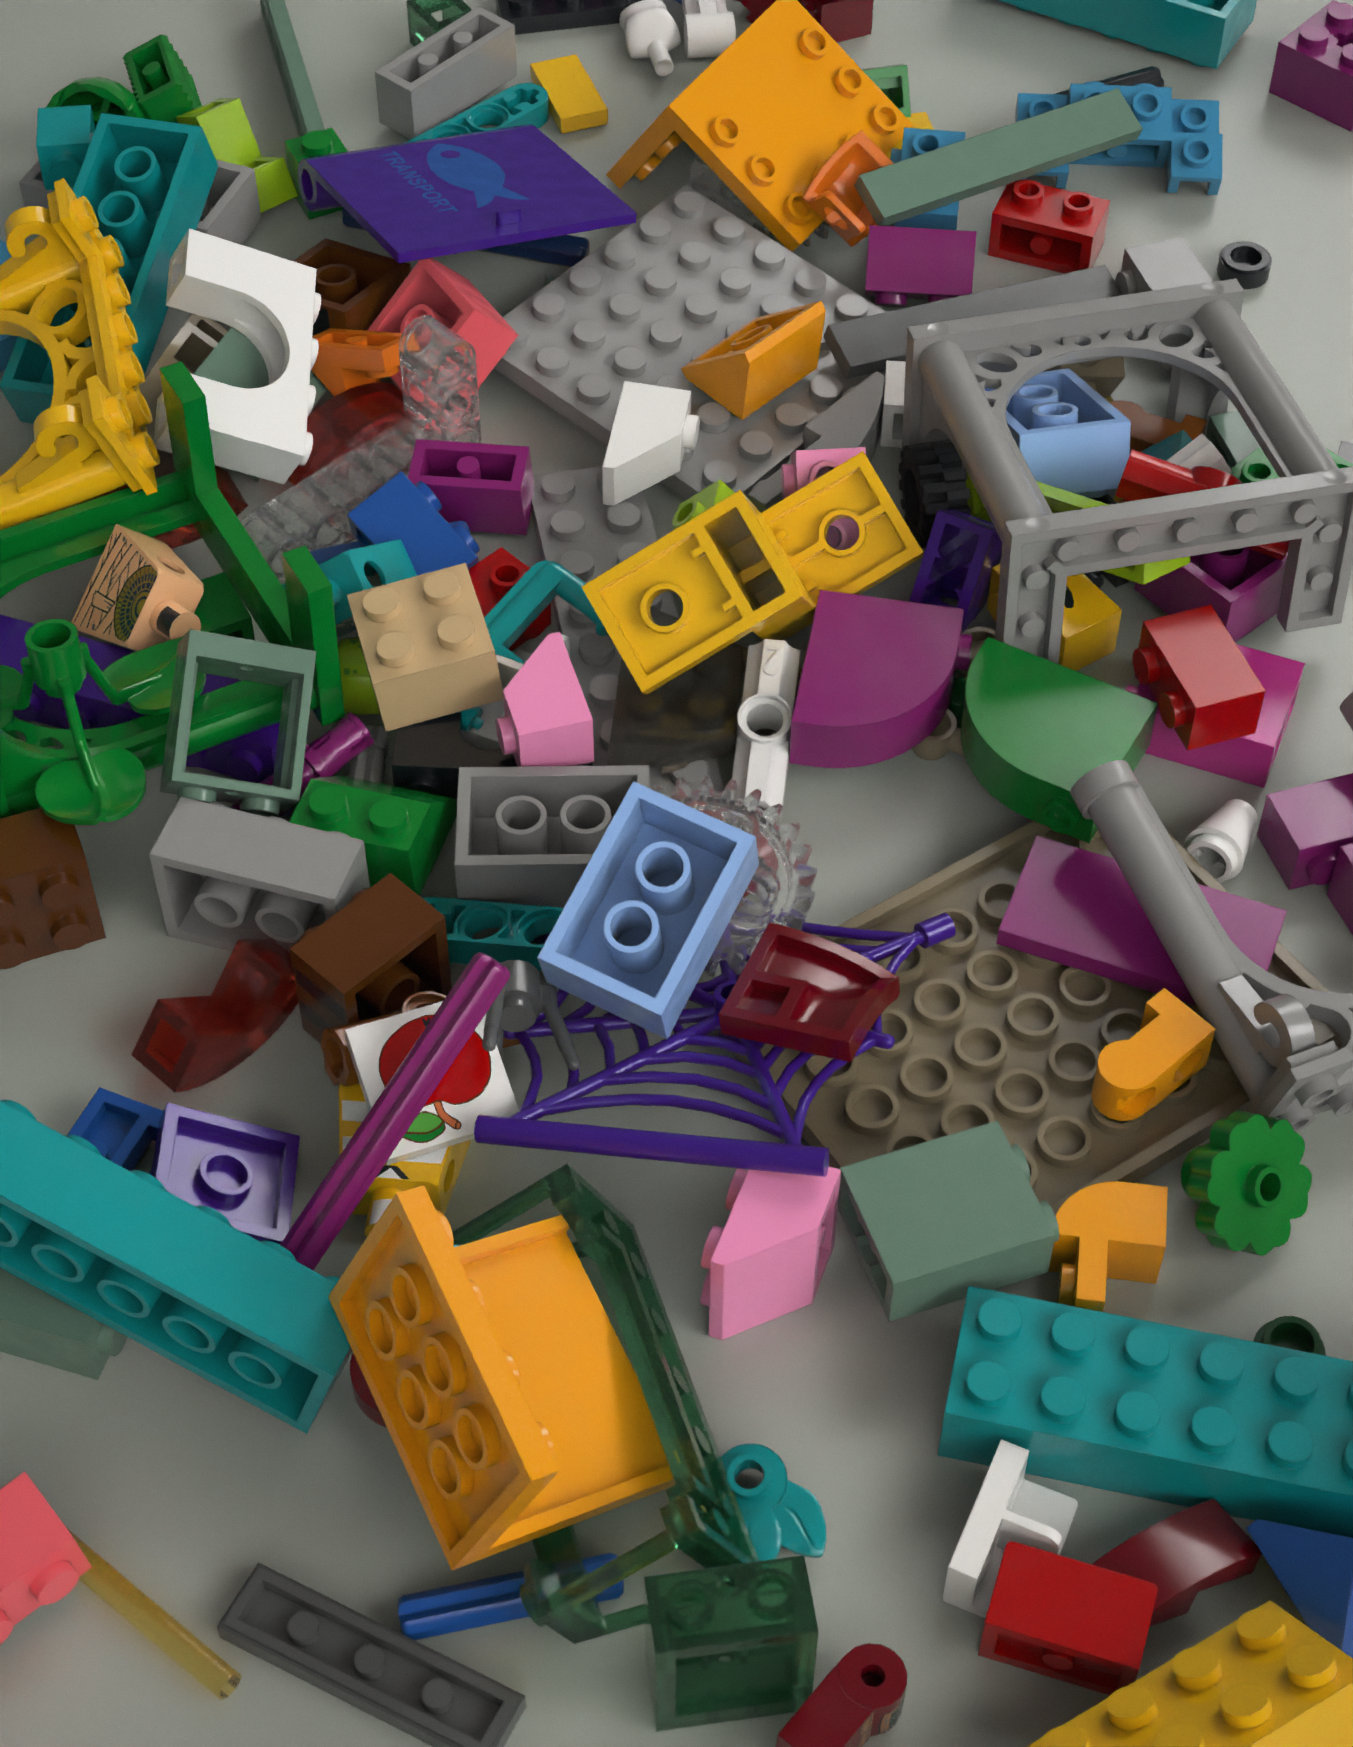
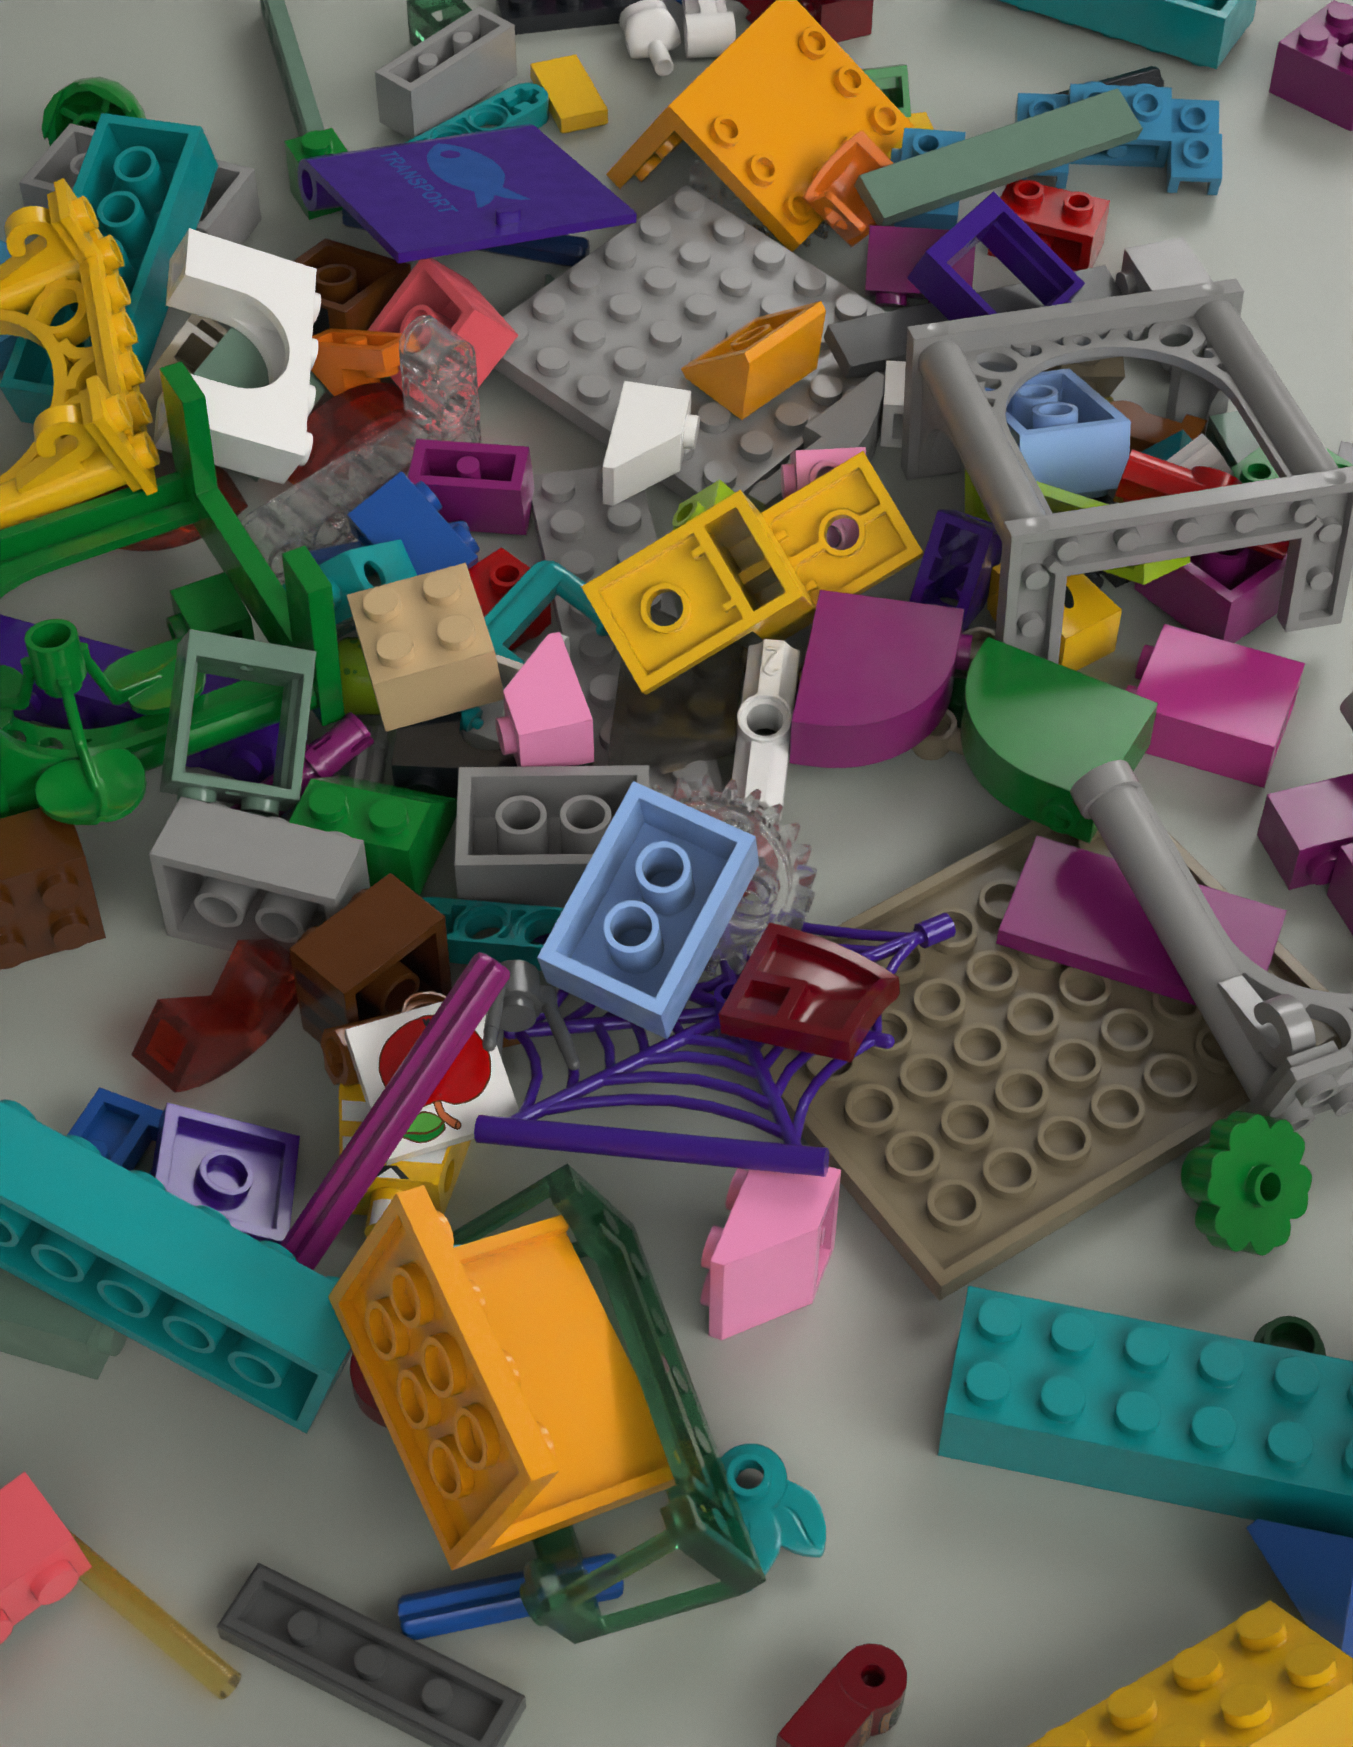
(63, 142): teal brick -> none
(139, 593): light nougat torso -> none
(160, 80): green brick -> none
(235, 143): lime brick -> none
(761, 1626): clear green window -> none
(929, 482): black tyre -> none
(946, 1219): sand green brick -> none
(1004, 1512): white panel -> none
(1011, 243): none -> dark purple window
(1067, 1619): red panel -> none
(1110, 1234): light orange brick -> none
(1154, 1061): light orange leg -> none
(1185, 1556): dark red slope -> none
(1198, 677): red brick -> none
(1224, 839): white cone -> none
(1246, 263): black tile -> none

